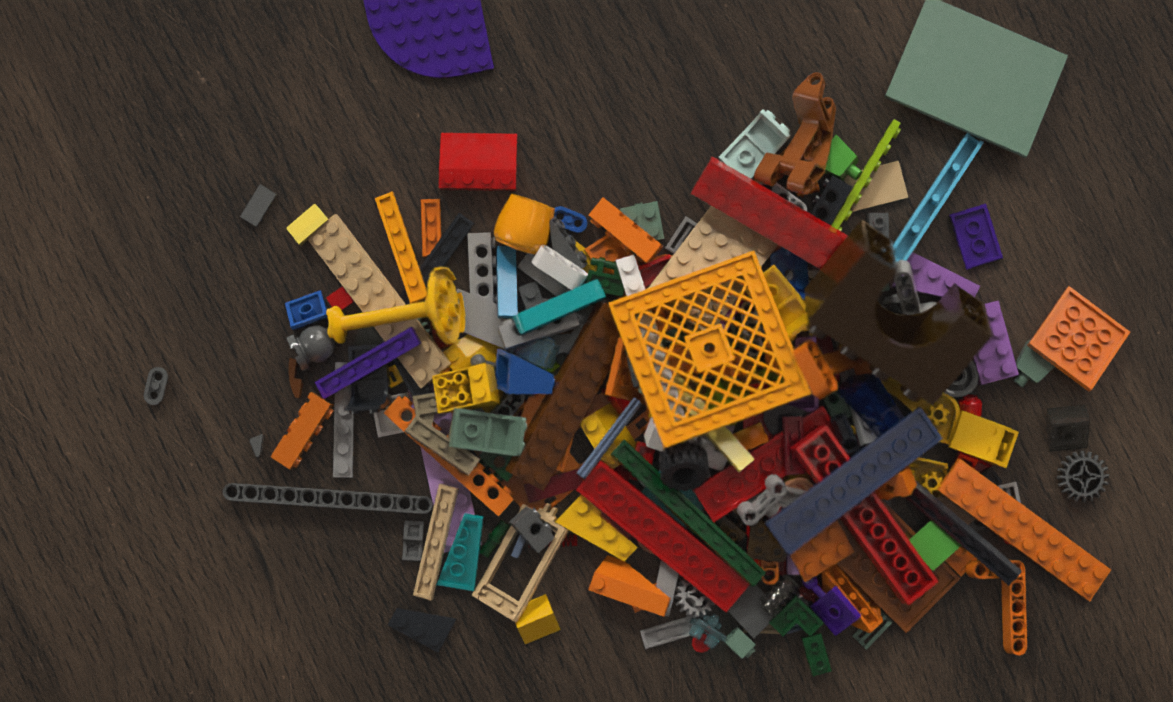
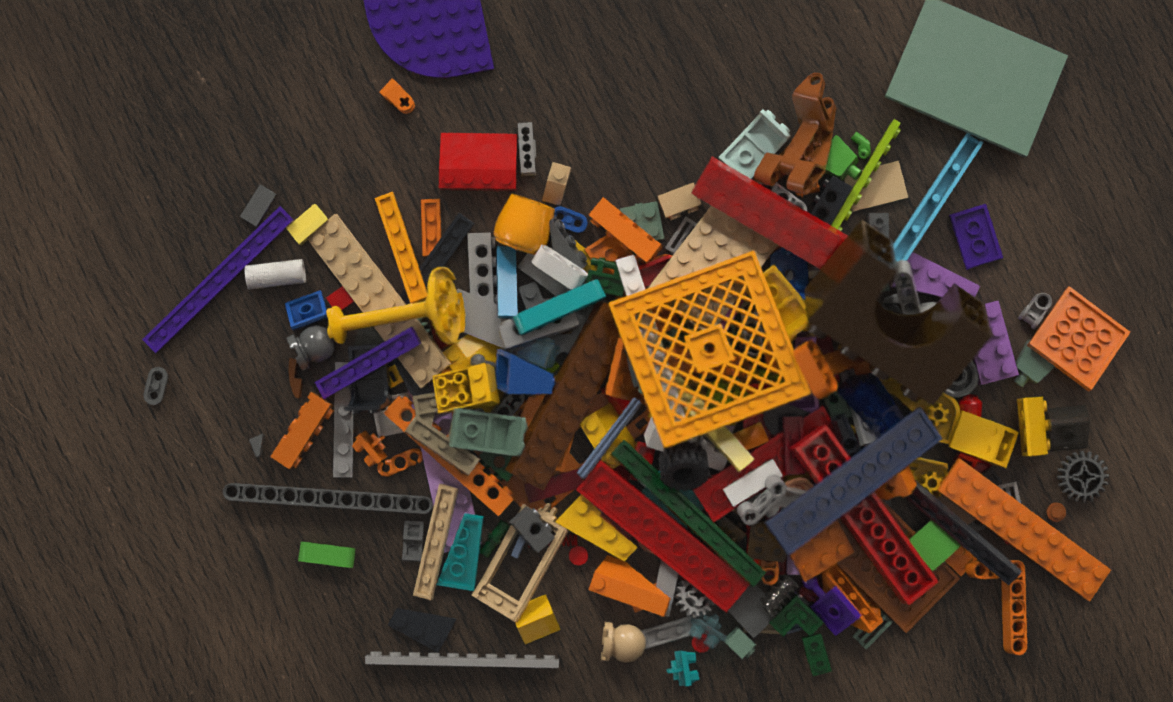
(218, 279): none -> dark purple plate
(272, 273): none -> white piece
(327, 554): none -> bright green beam
(372, 445): none -> orange hips
(391, 462): none -> orange piece
(396, 95): none -> orange piece
(453, 659): none -> light grey plate
(532, 153): none -> light grey piece
(556, 183): none -> tan slope
(578, 555): none -> red tile
(623, 643): none -> tan tile
(679, 201): none -> tan brick
(680, 668): none -> teal hips
(751, 482): none -> white tile
(864, 148): none -> bright green arm
(1033, 426): none -> yellow slope
(1035, 311): none -> light grey piece
(1056, 512): none -> dark orange plate

